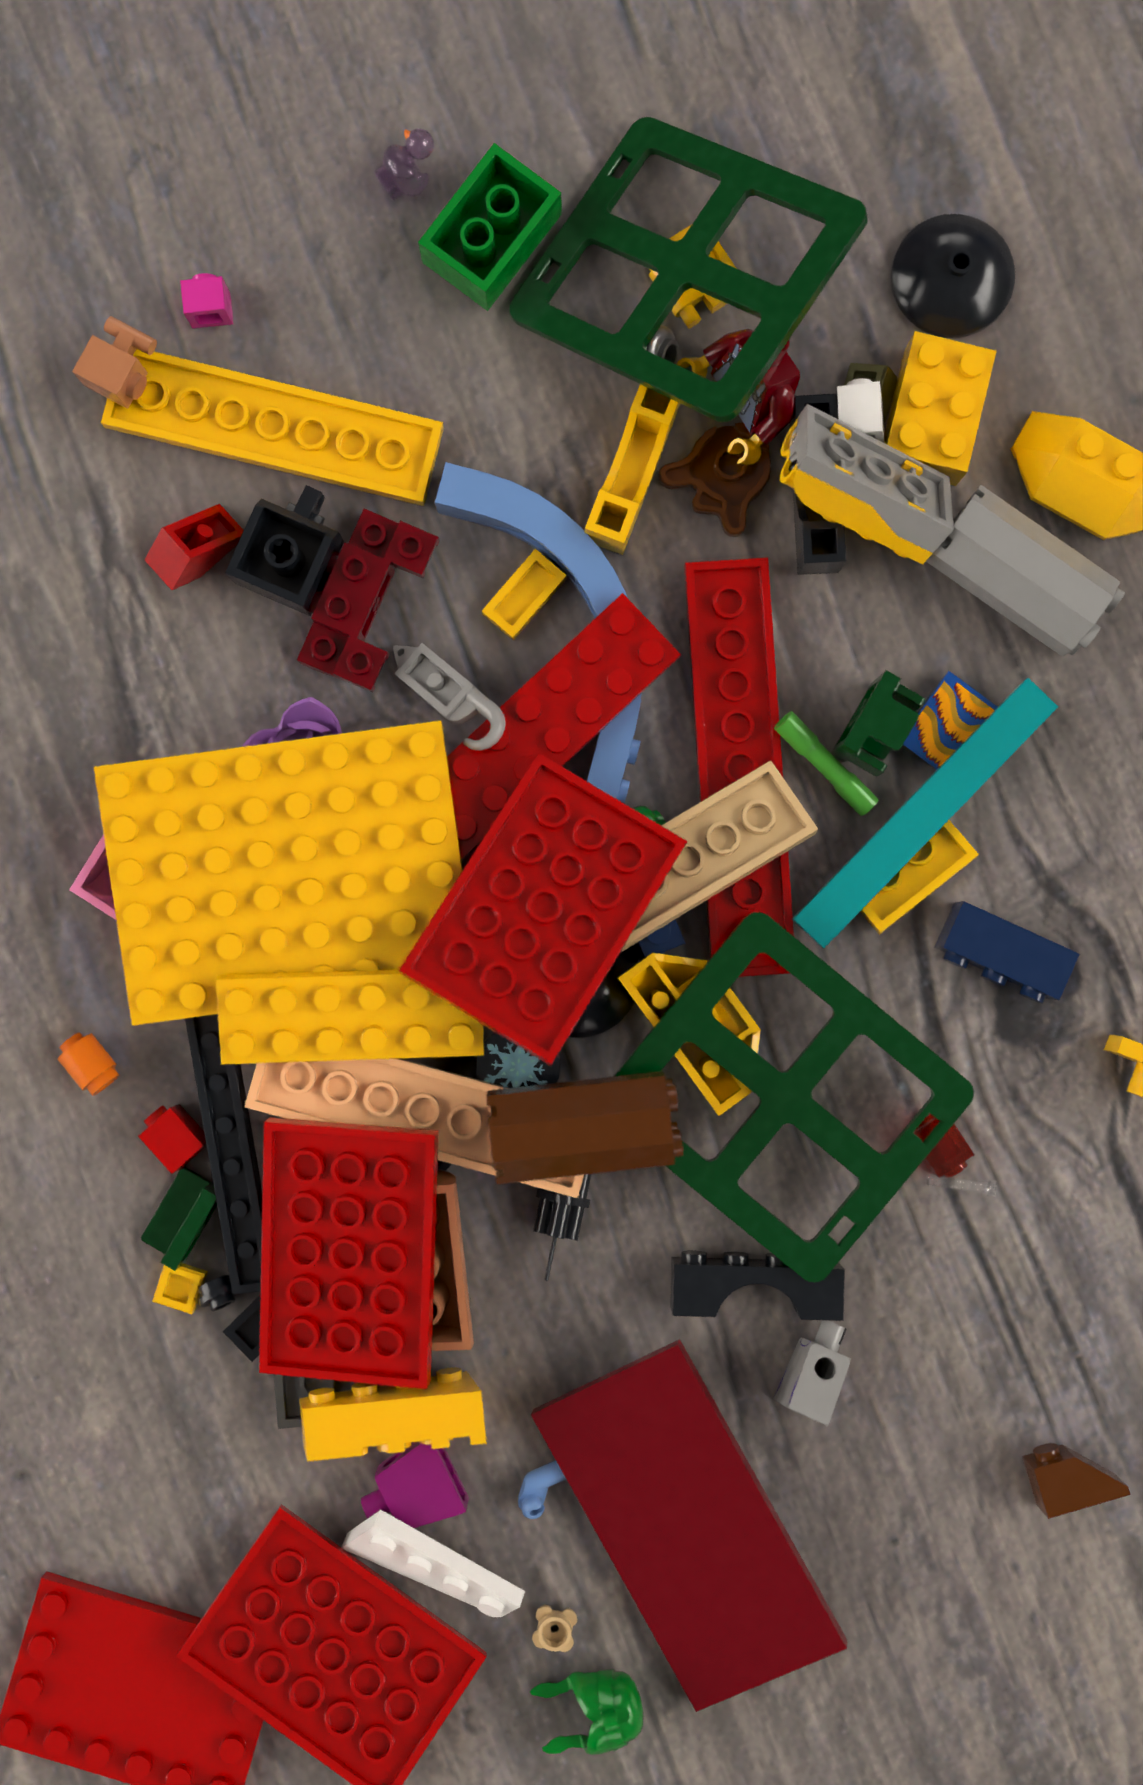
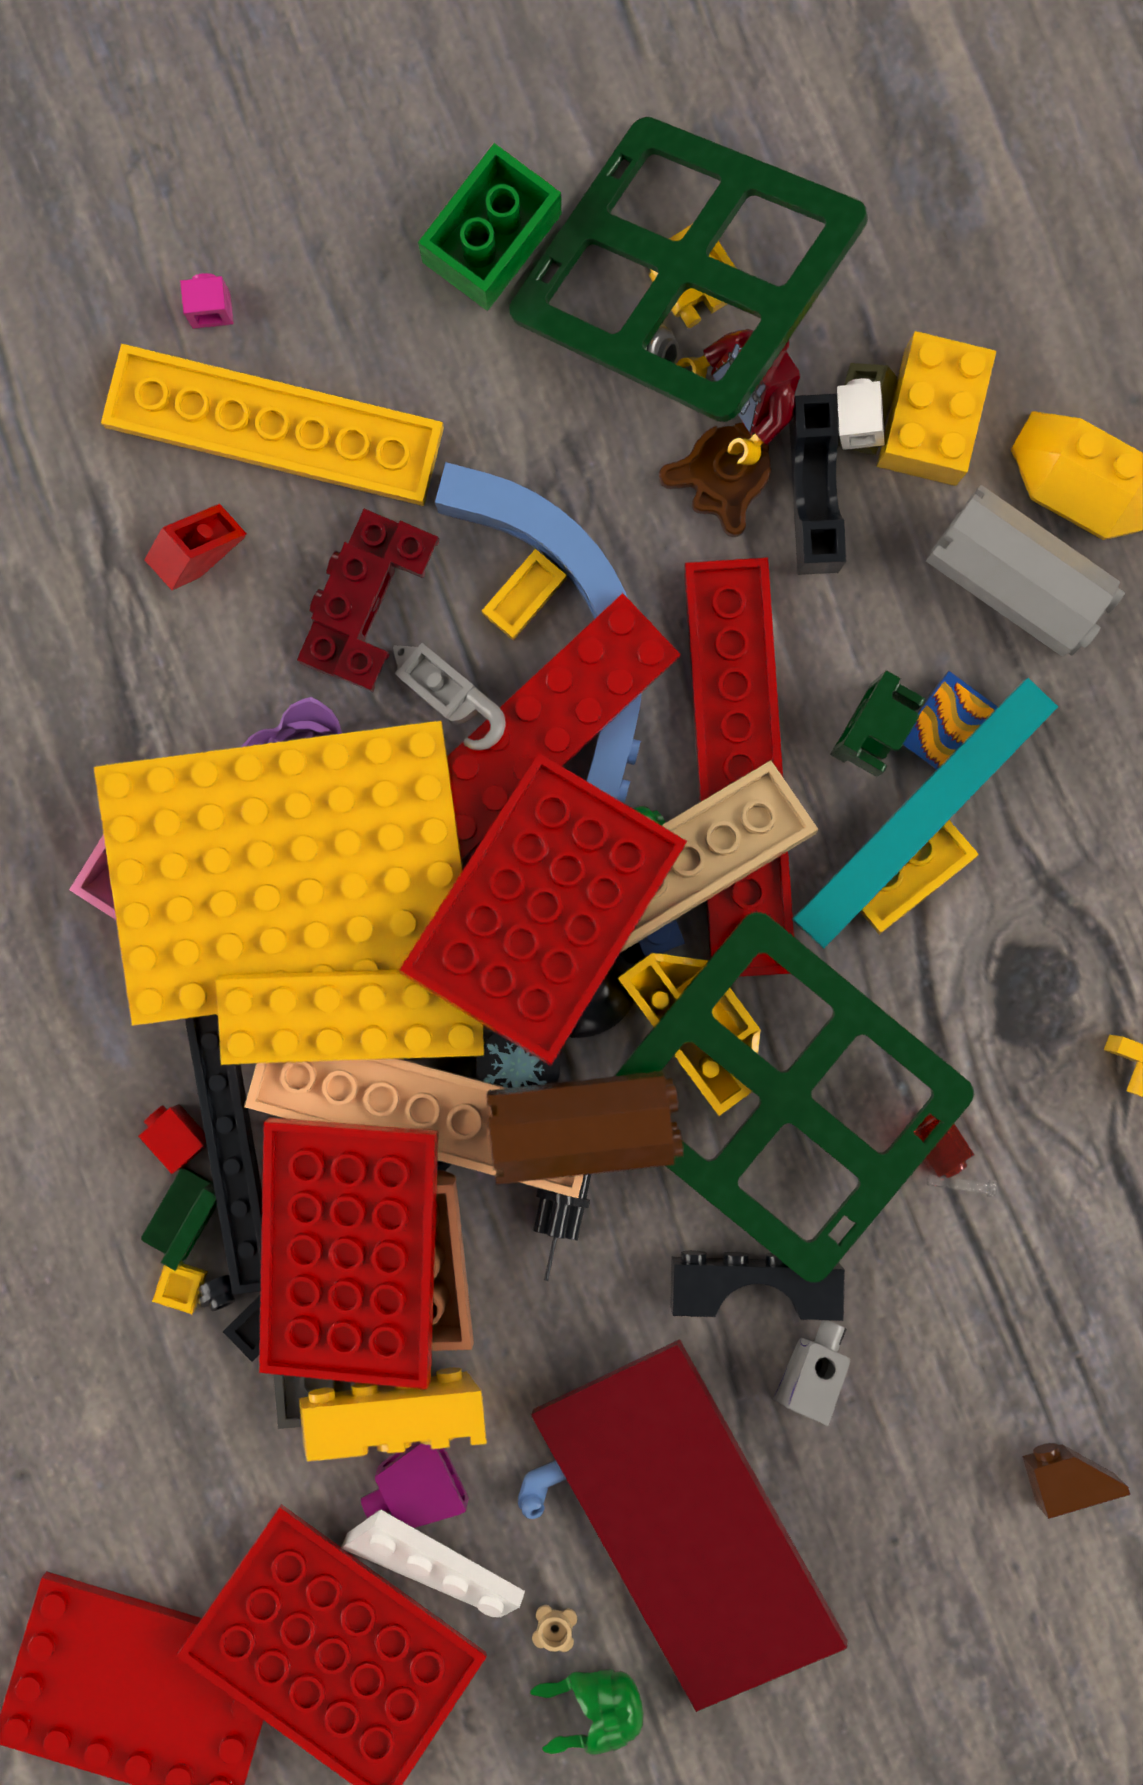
(88, 1063): orange brick -> none
(113, 368): nougat brick -> none
(278, 532): black hinge -> none
(399, 170): clear purple animal -> none
(632, 470): yellow arch -> none
(807, 744): bright green piece -> none
(867, 485): light grey piece -> none
(946, 298): black dish -> none
(1006, 952): dark blue brick -> none

